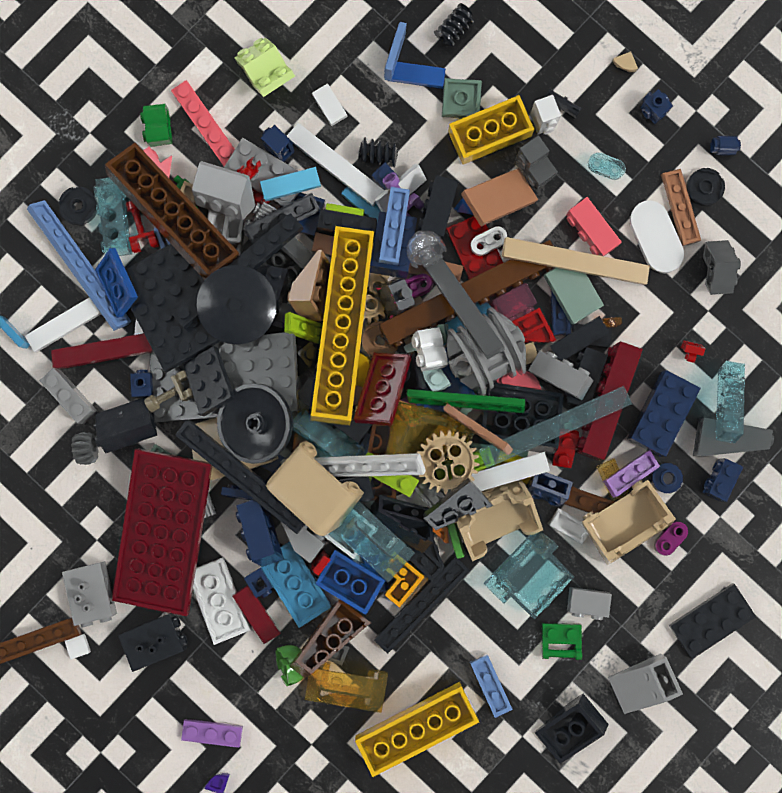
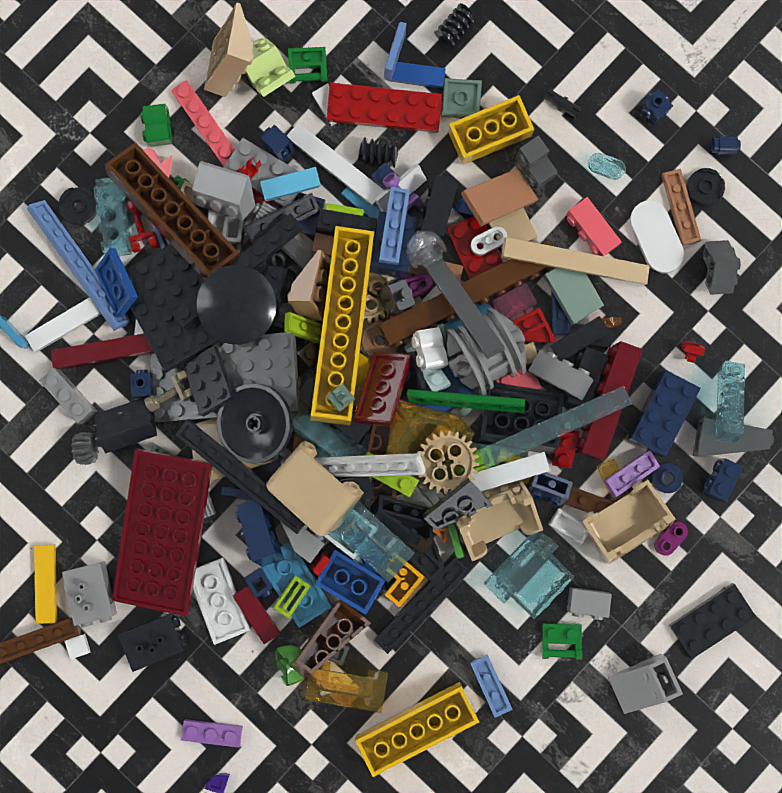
(45, 583): none -> yellow tile
(229, 54): none -> tan slope
(301, 582): none -> lime tile
(306, 59): none -> green plate
(340, 398): none -> sand green tile
(384, 107): none -> red plate
(478, 429): nougat tile -> none
(516, 225): none -> tan tile
(545, 115): white brick -> none
(572, 728): black slope -> none
(625, 62): tan tile -> none

